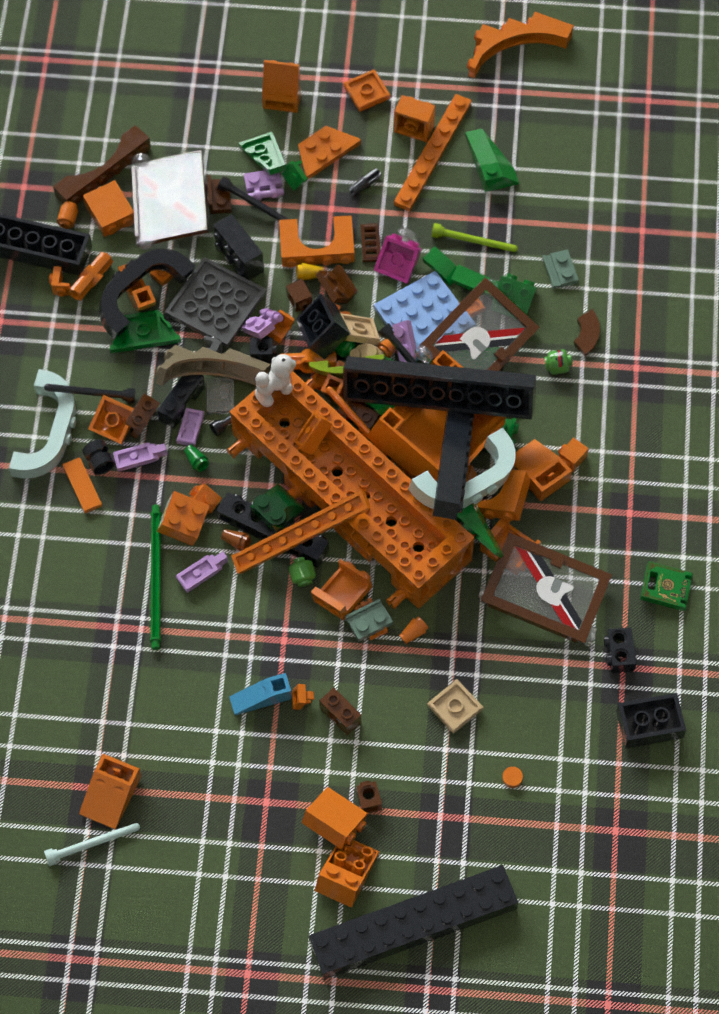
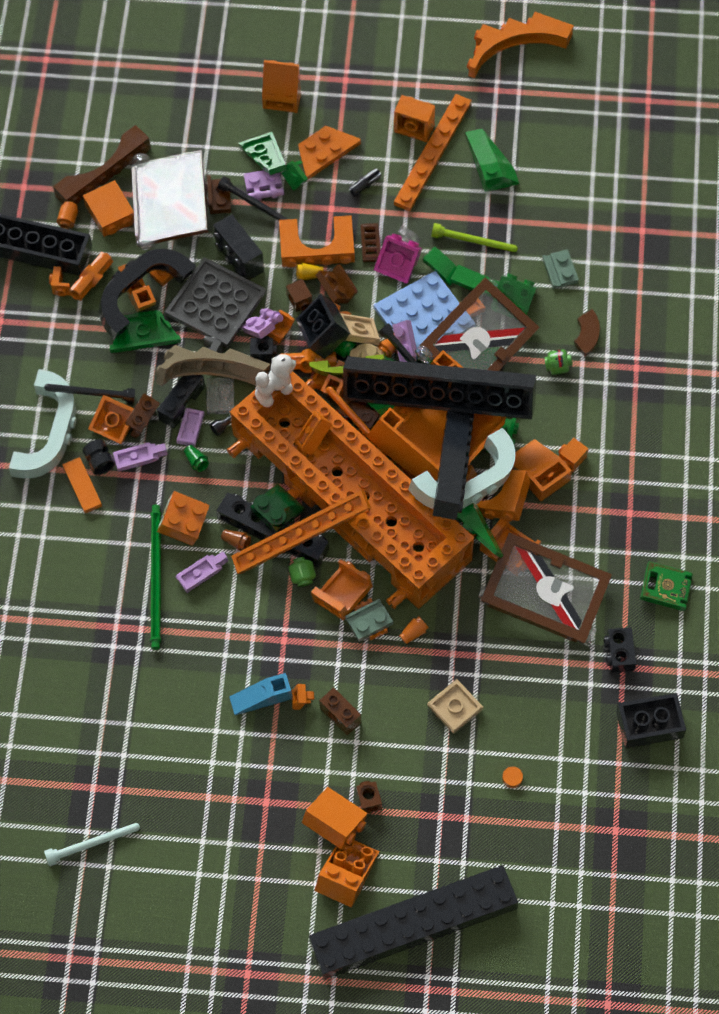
(110, 791): orange slope -> none
(206, 495): orange bracket -> none
(366, 90): orange plate -> none

